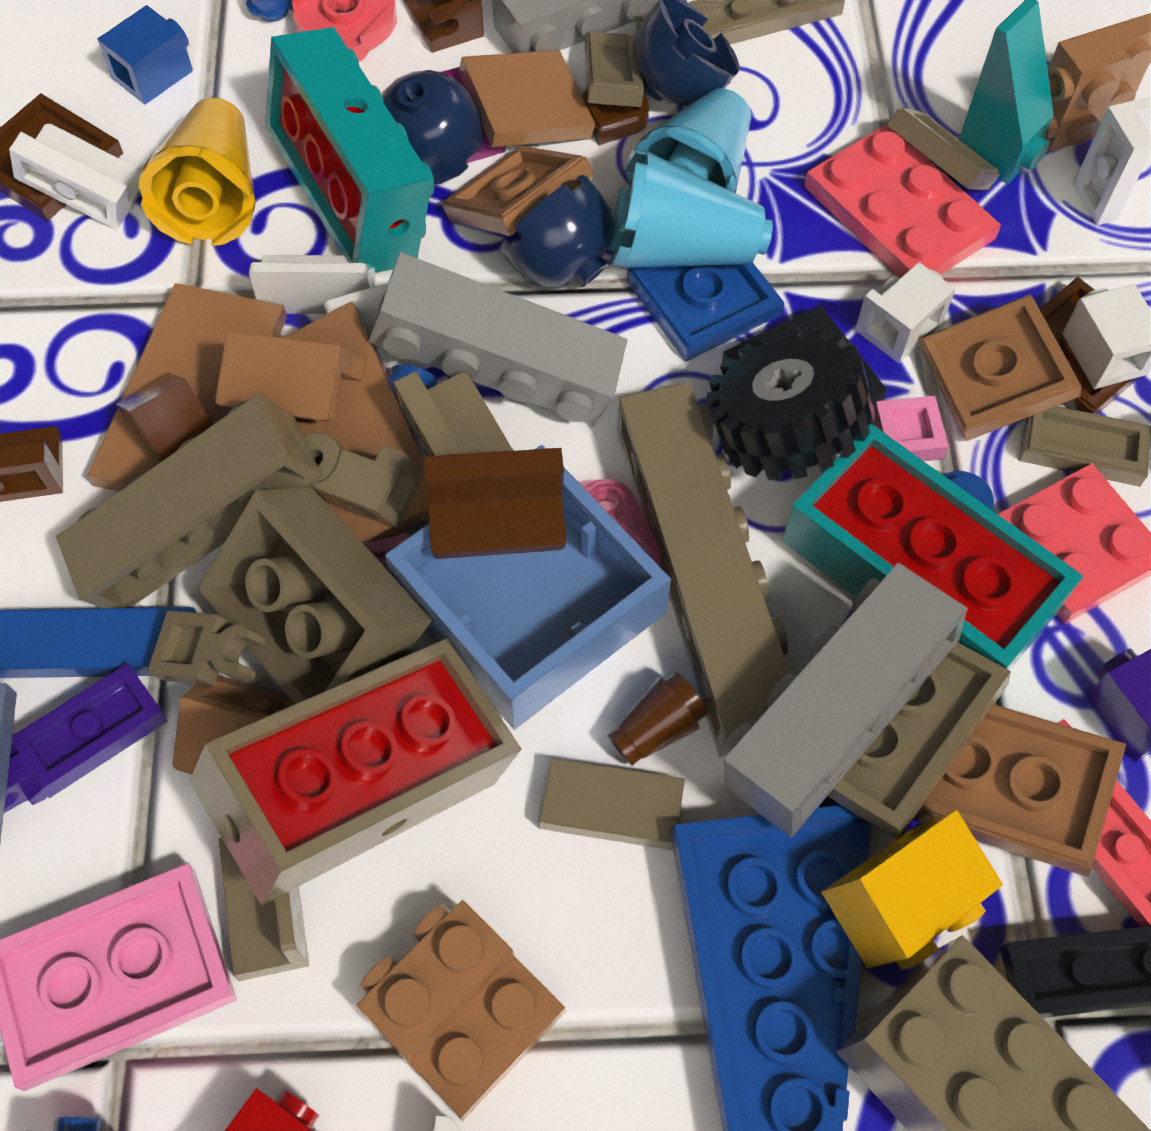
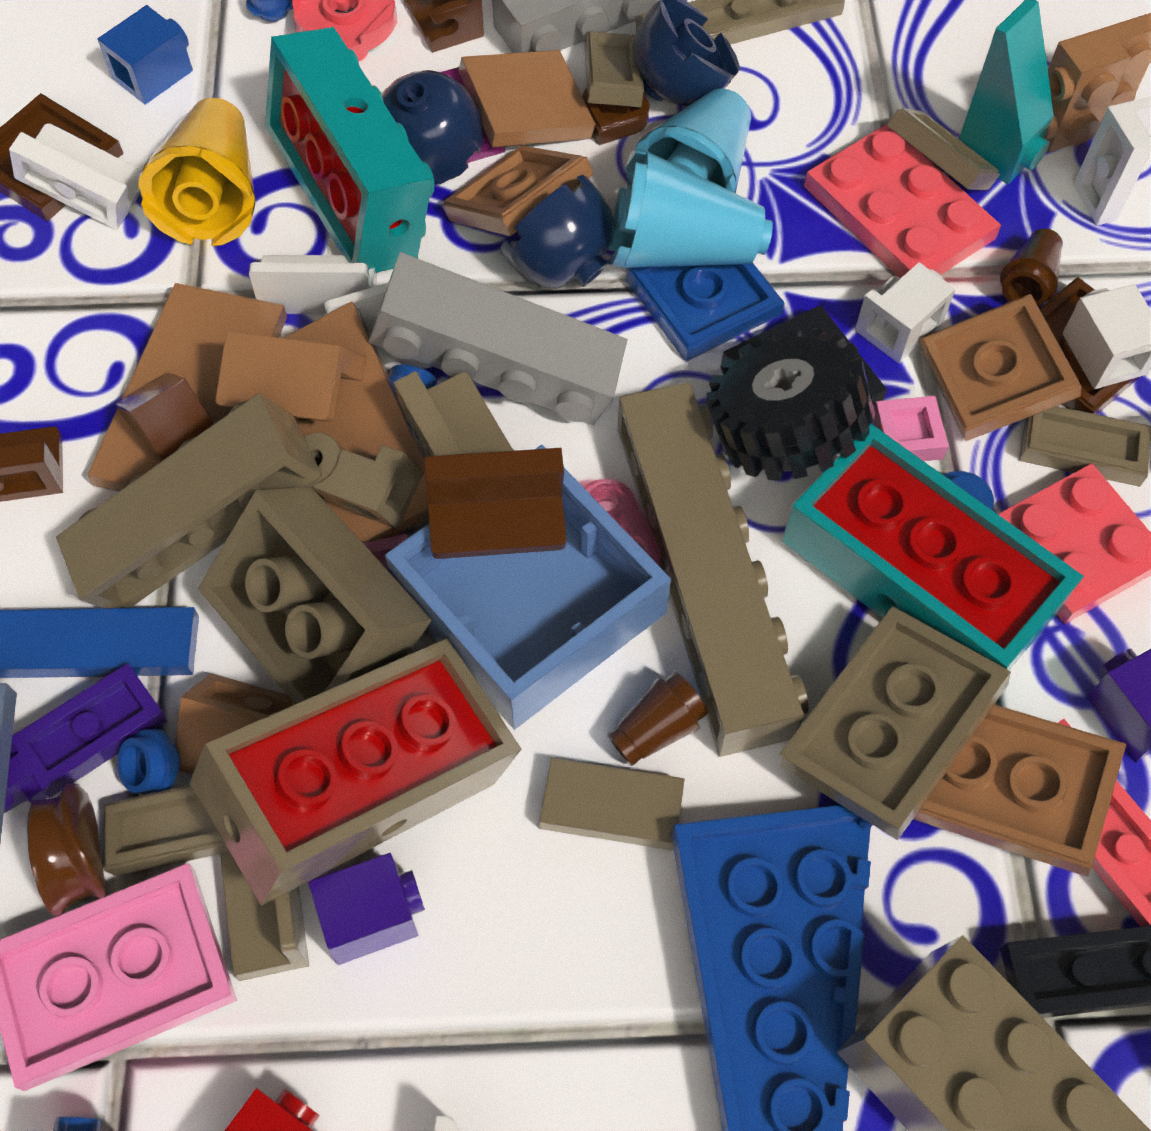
(65, 849): none -> reddish brown piece
(148, 762): none -> blue plate
(158, 831): none -> dark tan tile
(199, 646): dark tan plate -> none
(366, 908): none -> dark purple brick
(458, 1006): medium nougat plate -> none
(841, 698): light grey brick -> none
(914, 892): yellow brick -> none
(1034, 268): none -> reddish brown cone

